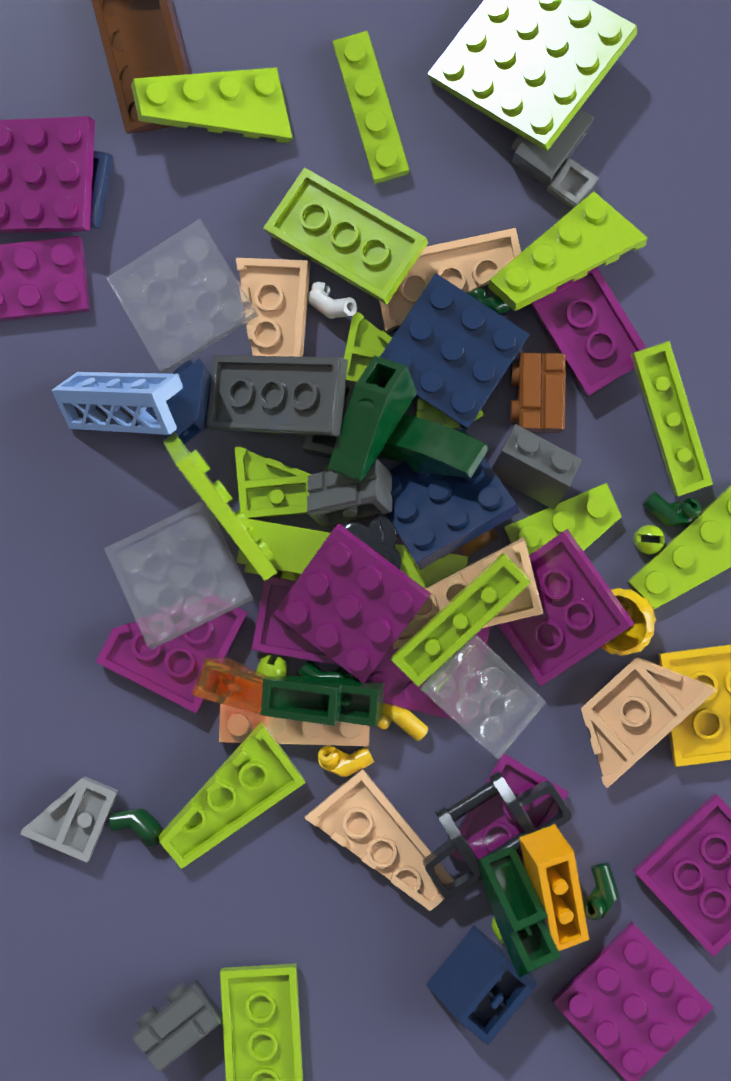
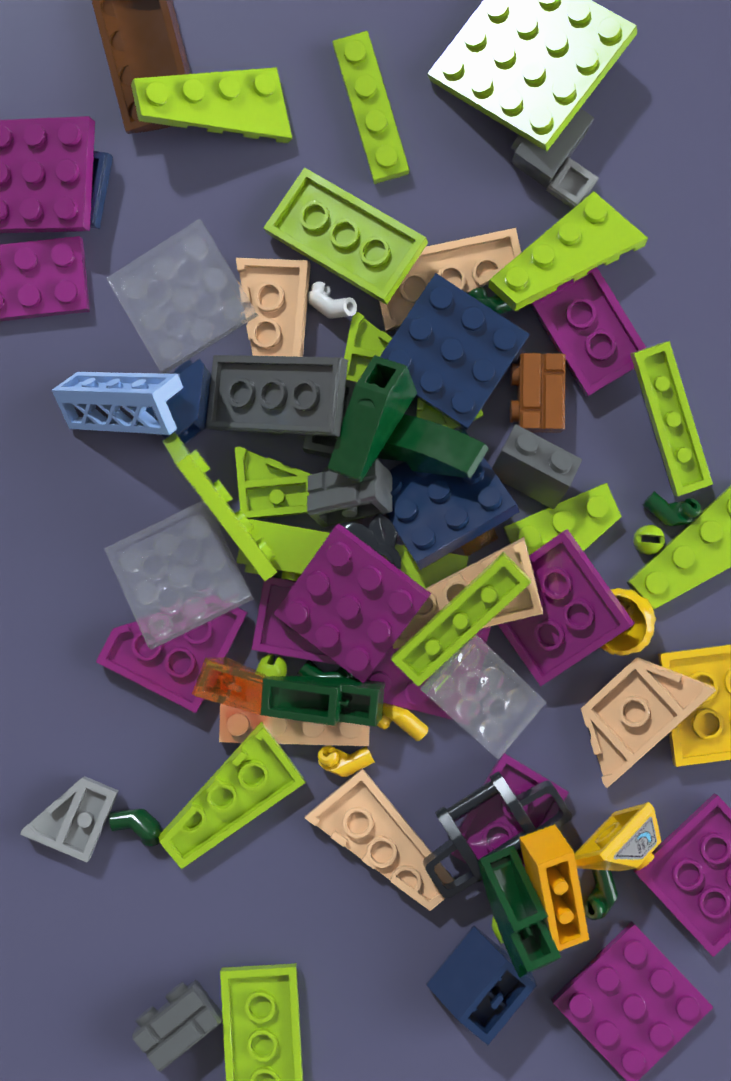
(622, 841): none -> yellow slope

